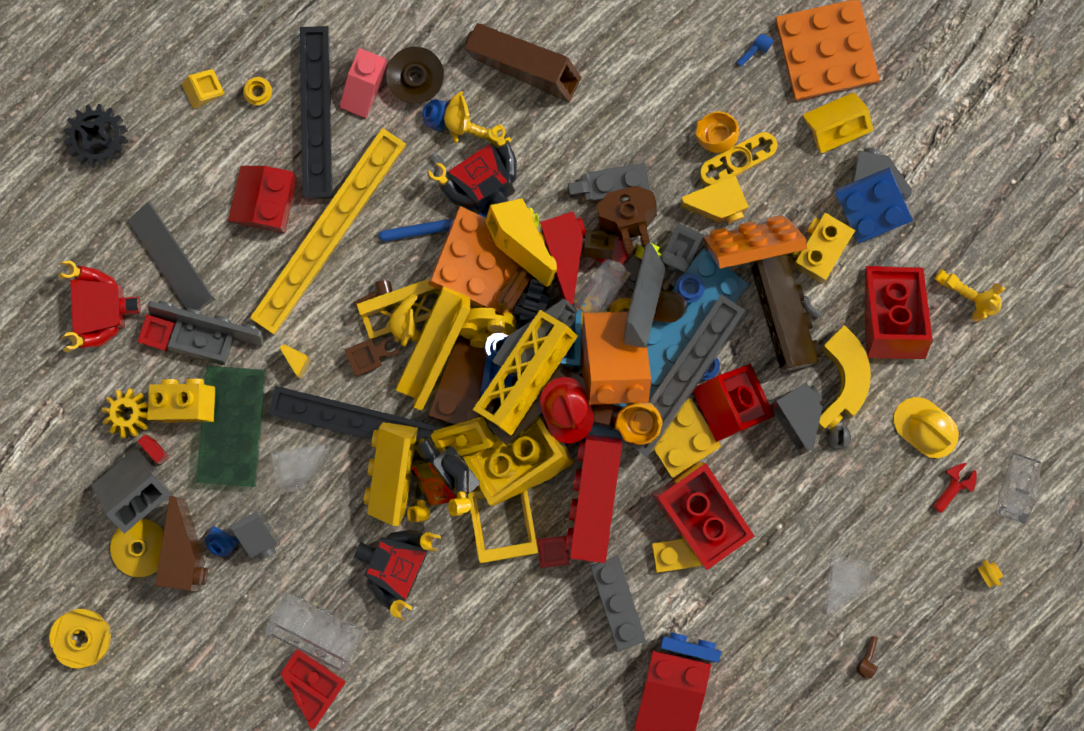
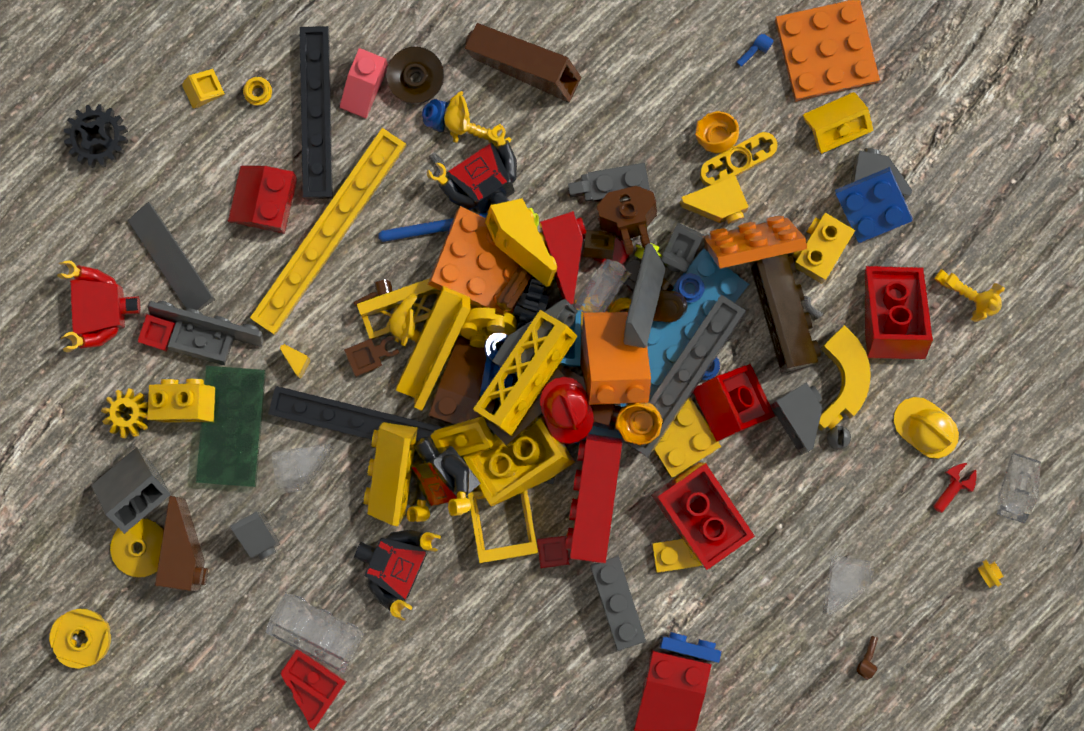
(152, 447): red tile -> none
(220, 542): blue plate -> none

